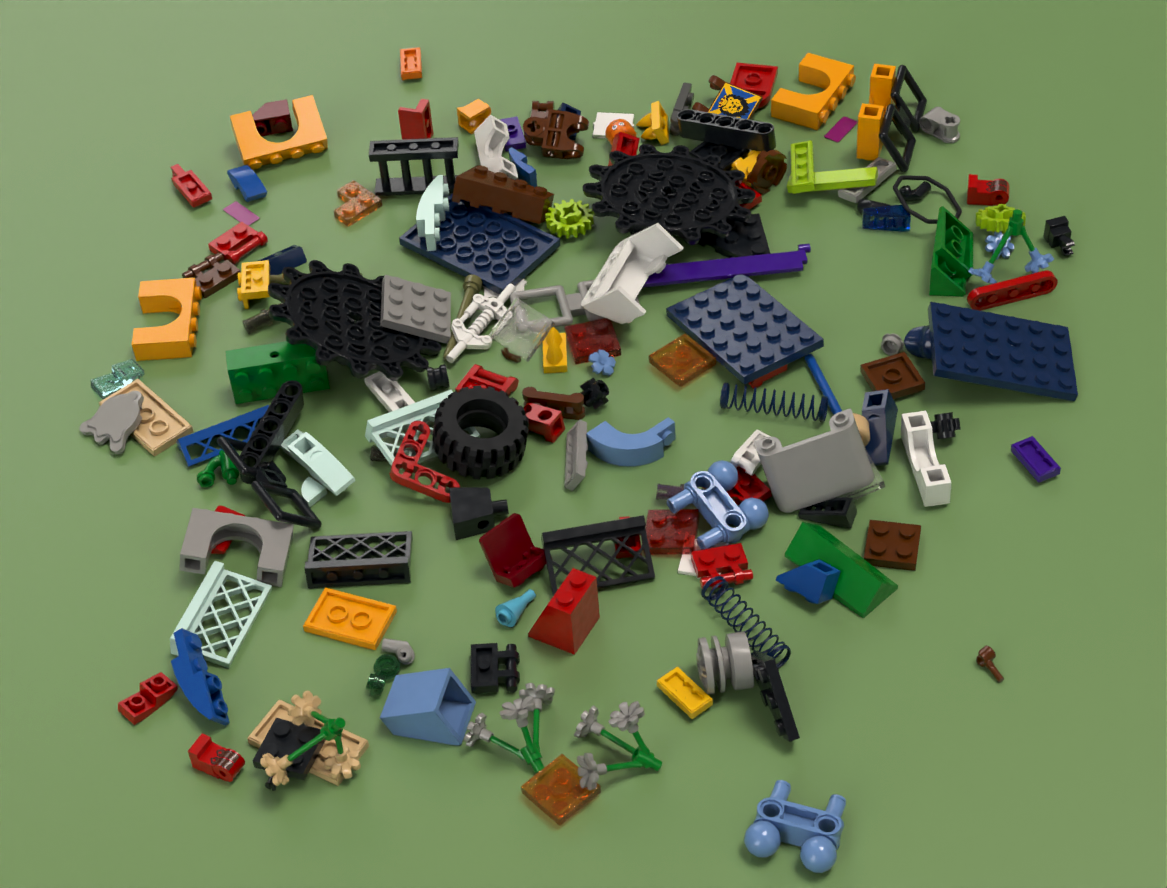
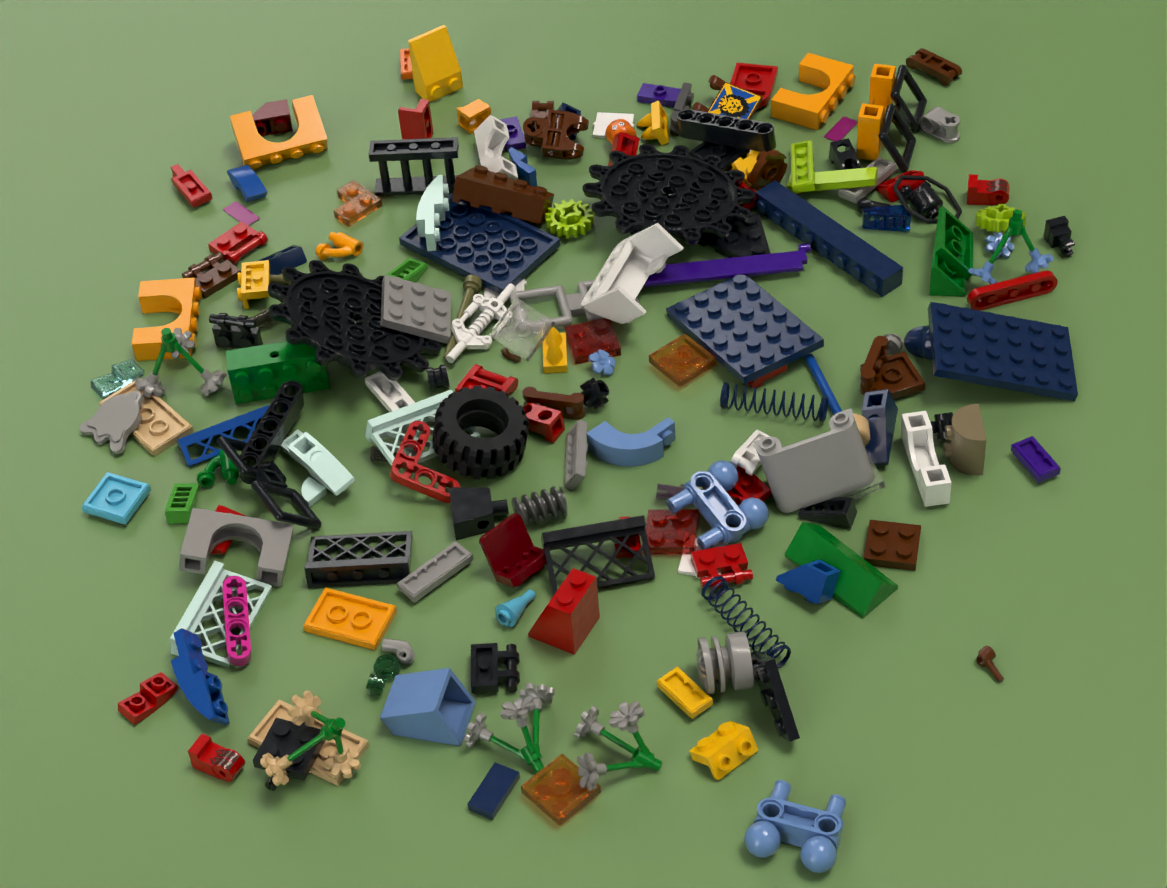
(116, 498): none -> medium azure plate
(177, 344): none -> light grey plant
(185, 498): none -> bright green slope
(235, 331): none -> black plate
(236, 620): none -> dark pink beam
(345, 246): none -> light orange plant
(404, 270): none -> bright green slope
(434, 64): none -> yellow slope
(435, 571): none -> light grey plate
(493, 790): none -> dark blue tile
(540, 506): none -> dark grey piece
(651, 93): none -> dark purple plate
(725, 748): none -> yellow bracket
(829, 238): none -> dark blue brick
(845, 159): none -> black leg
(873, 364): none -> reddish brown plate
(886, 187): none -> red slope
(926, 202): none -> black head
(934, 66): none -> reddish brown plate
(967, 440): none -> dark tan brick

